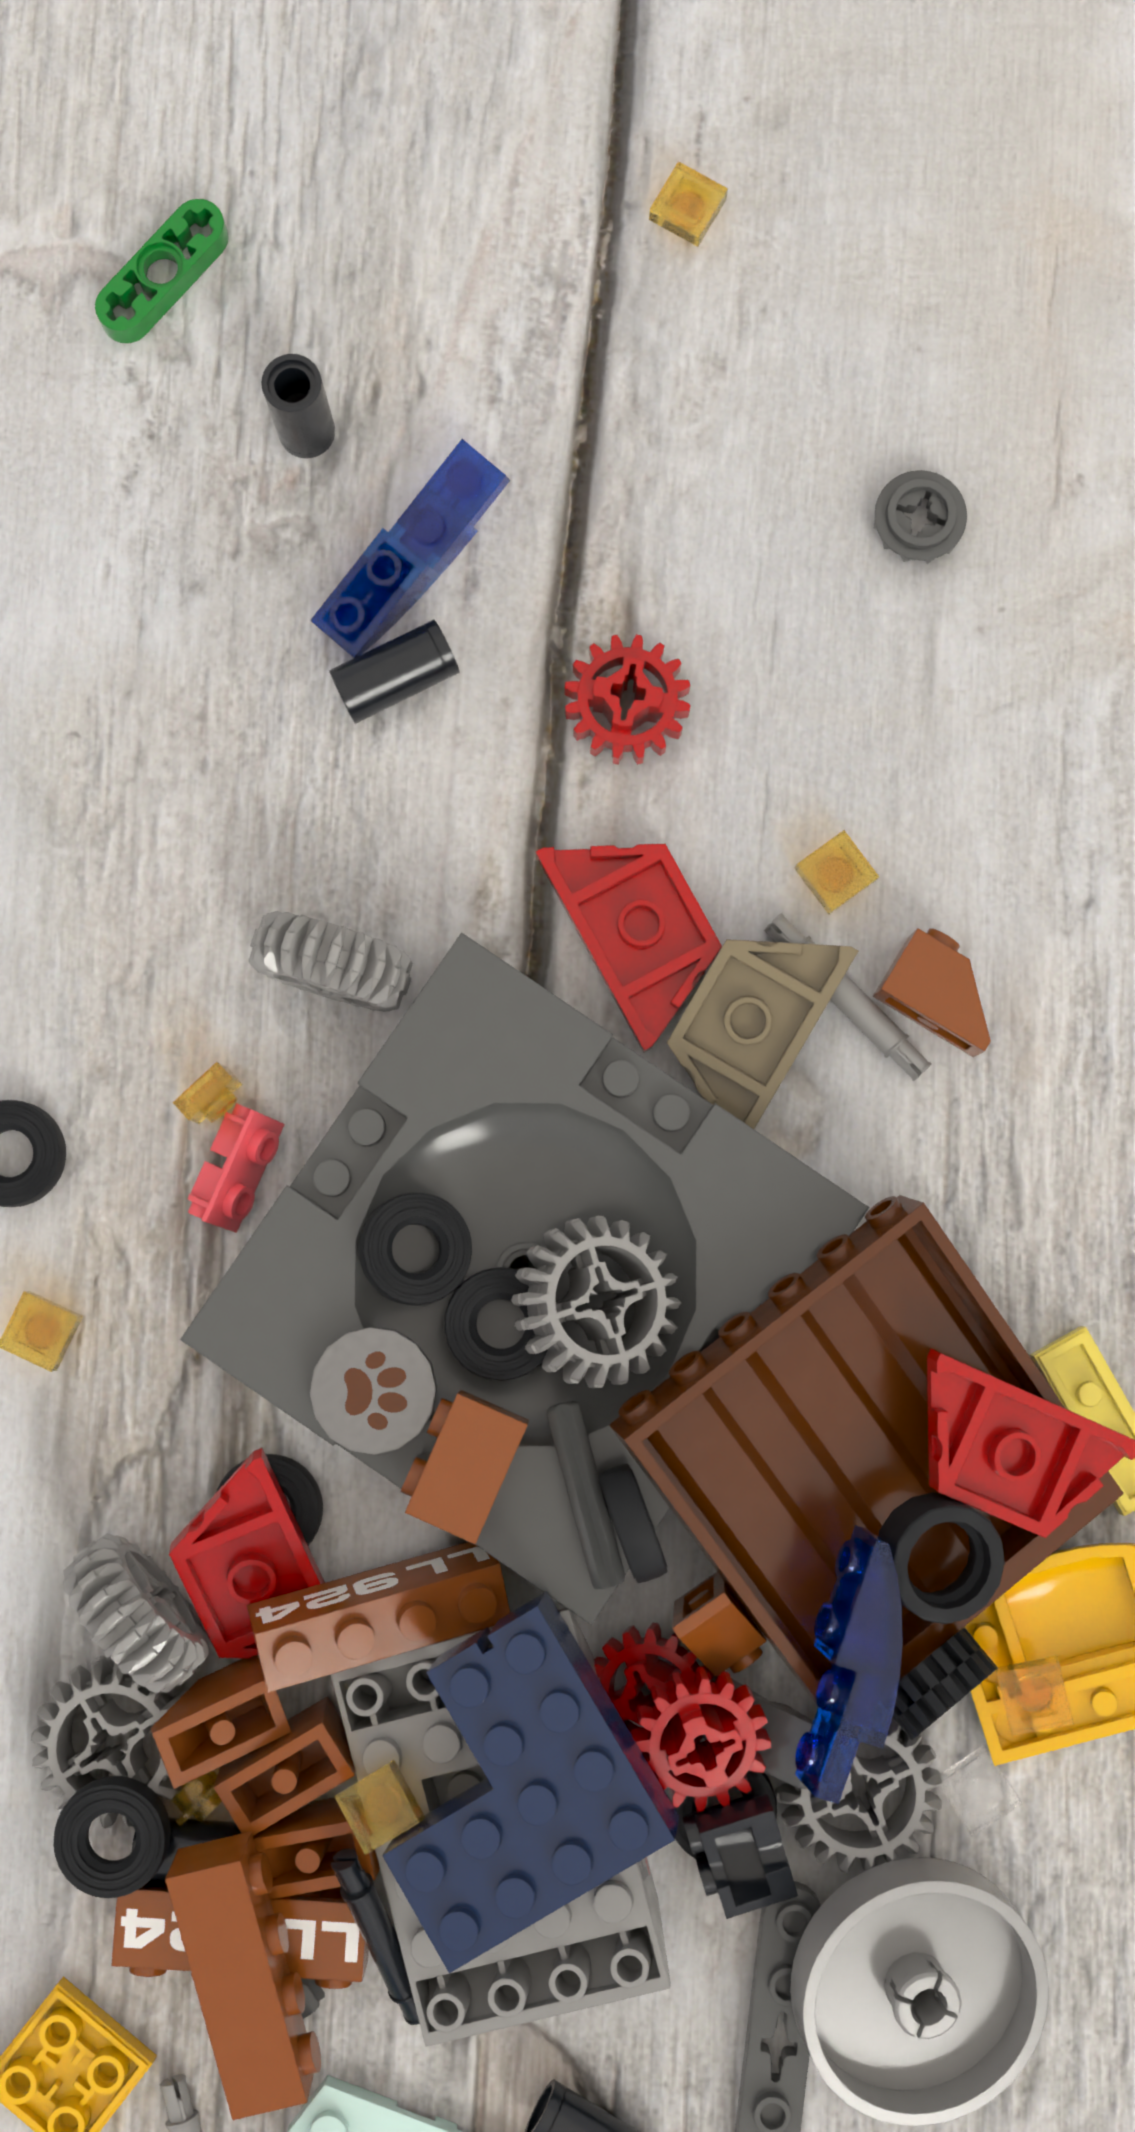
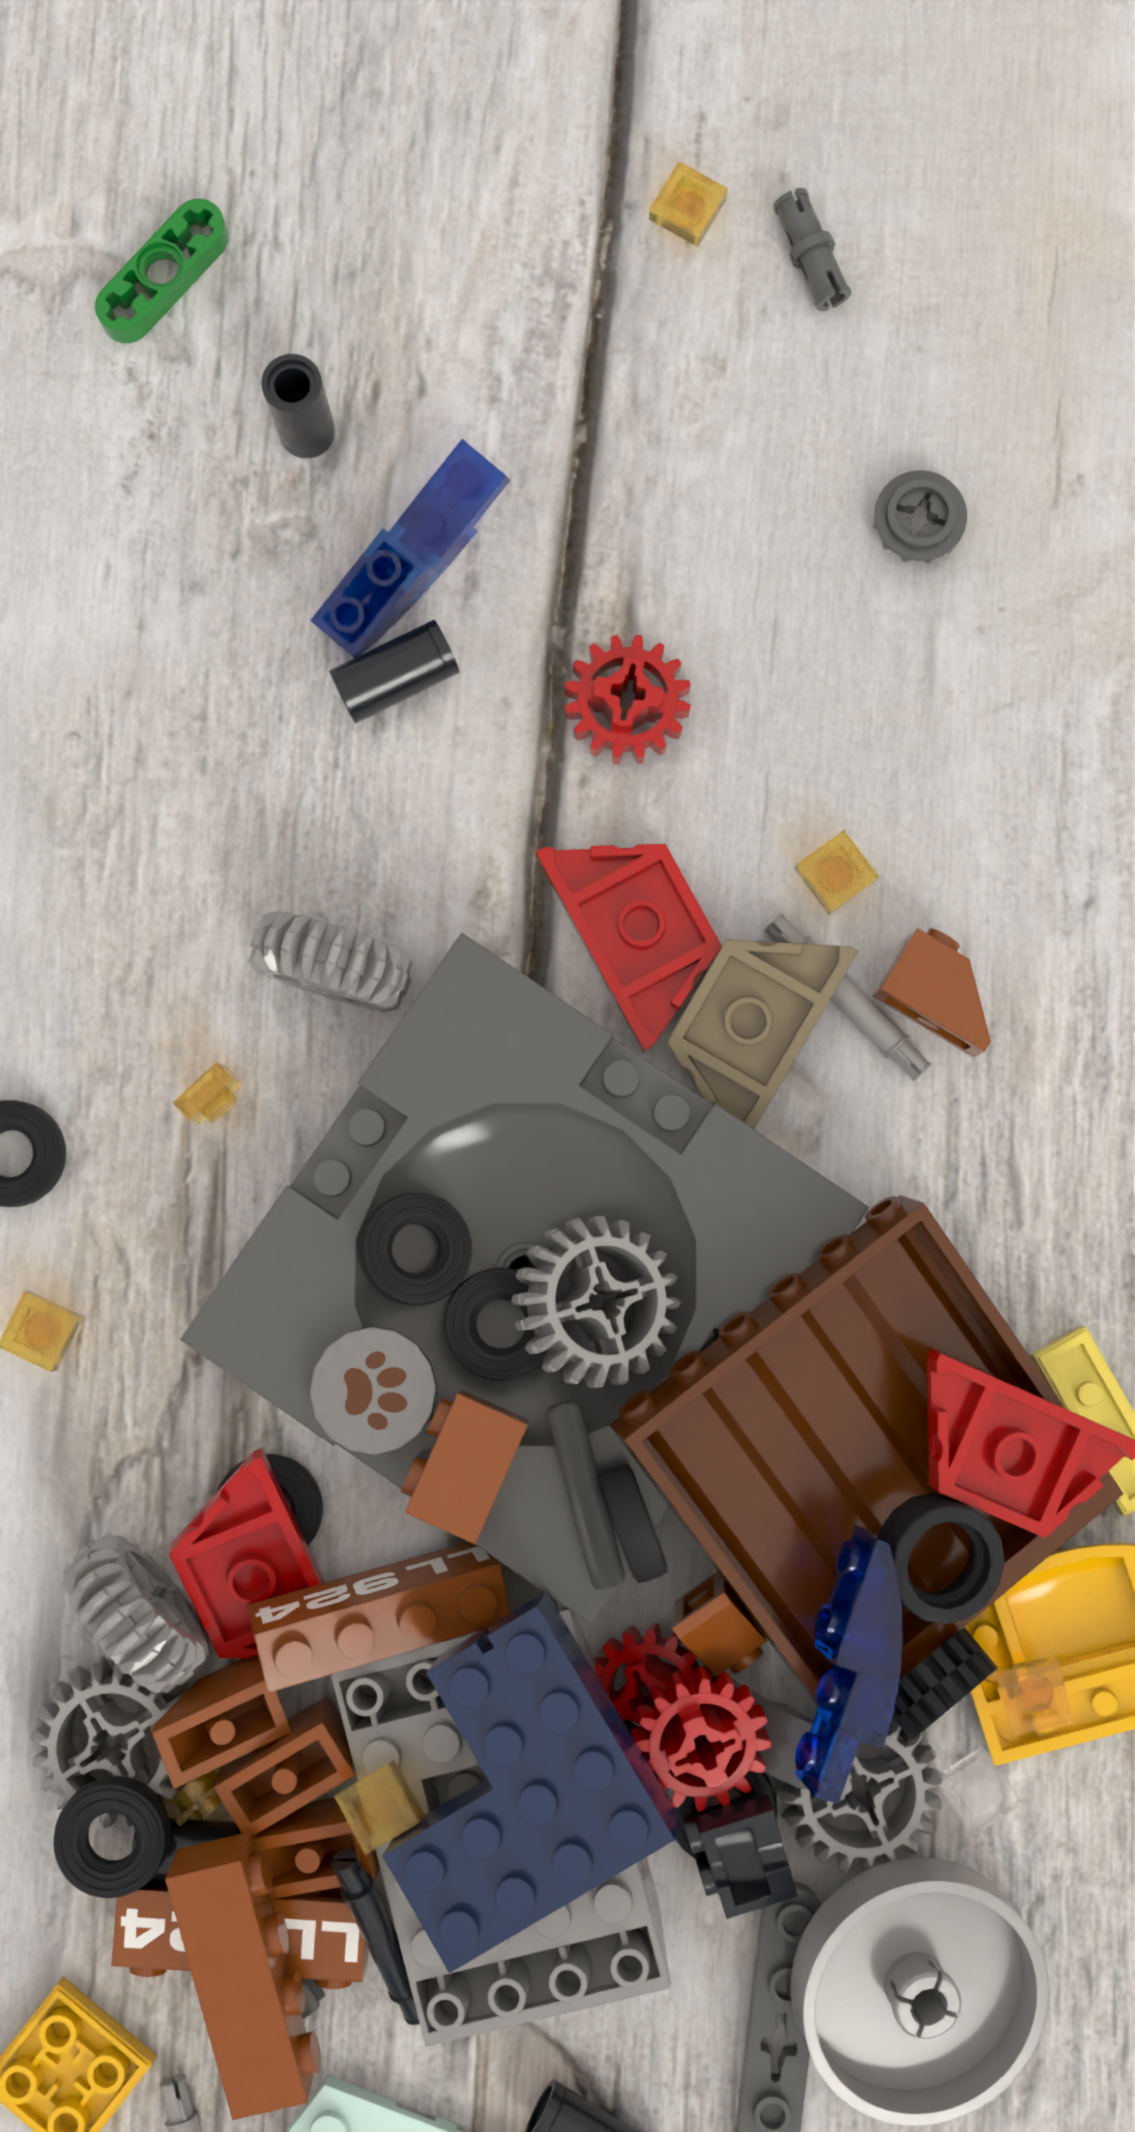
(227, 1193): coral hinge -> none
(812, 249): none -> dark grey pin

